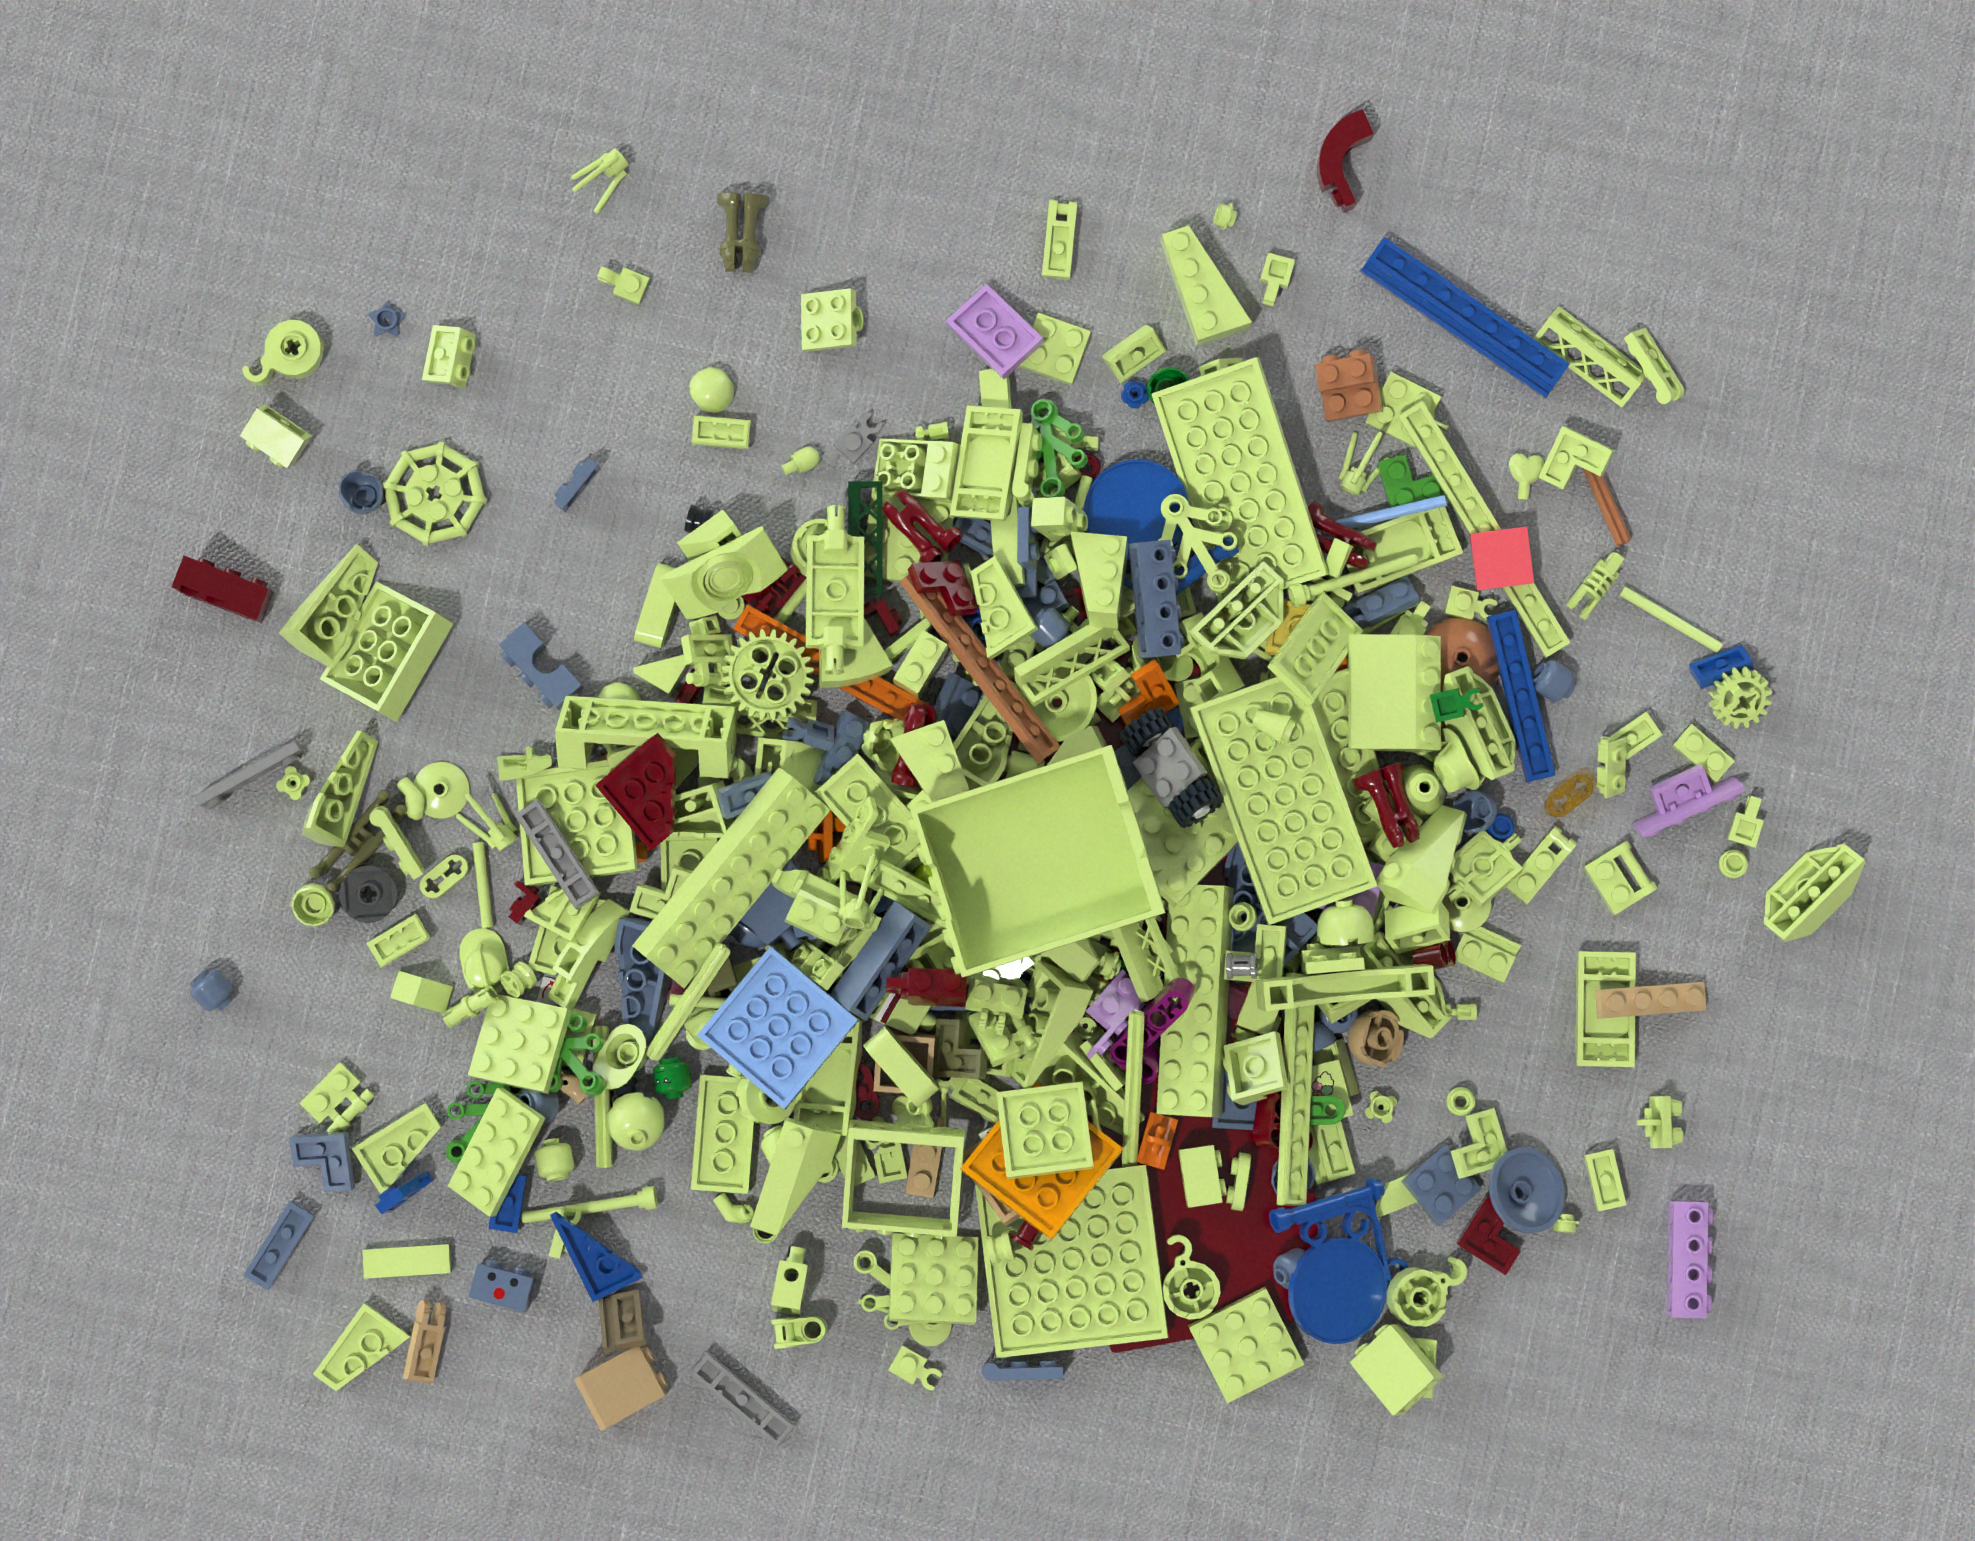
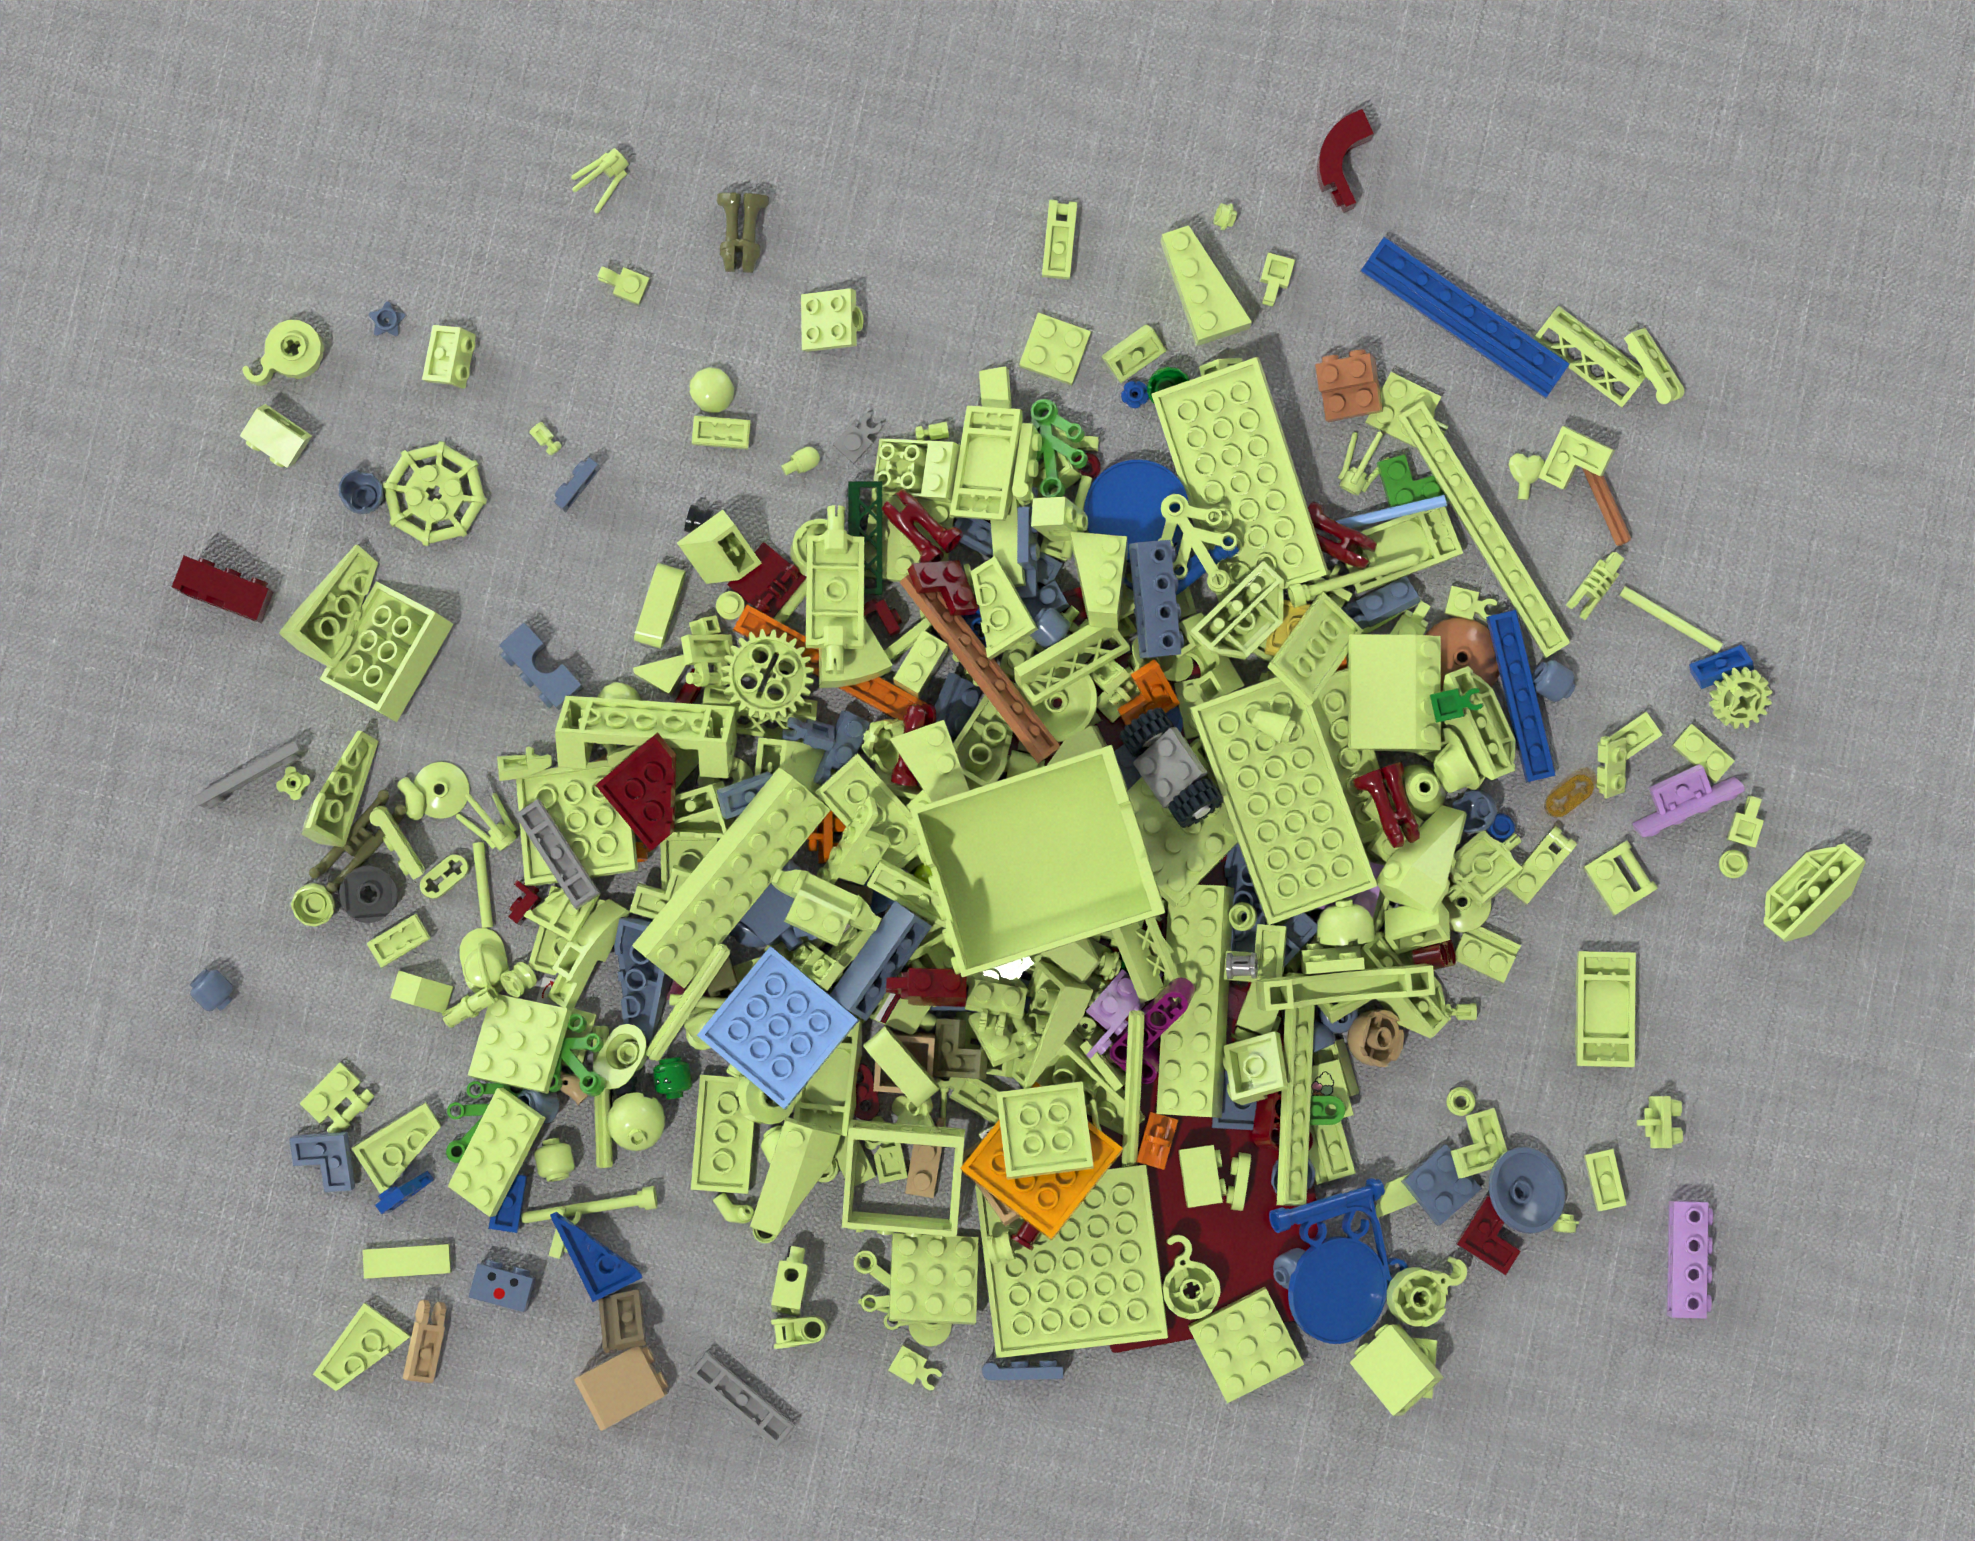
(279, 1245): sand blue plate -> none
(544, 437): none -> yellowish green piece
(725, 574): yellowish green slope -> none
(856, 913): yellowish green plant -> none
(995, 331): lavender plate -> none
(1060, 562): yellowish green plate -> none
(1337, 557): yellowish green piece -> none
(1388, 1104): yellowish green plate -> none
(1501, 558): coral tile -> none
(1650, 1000): tan plate -> none

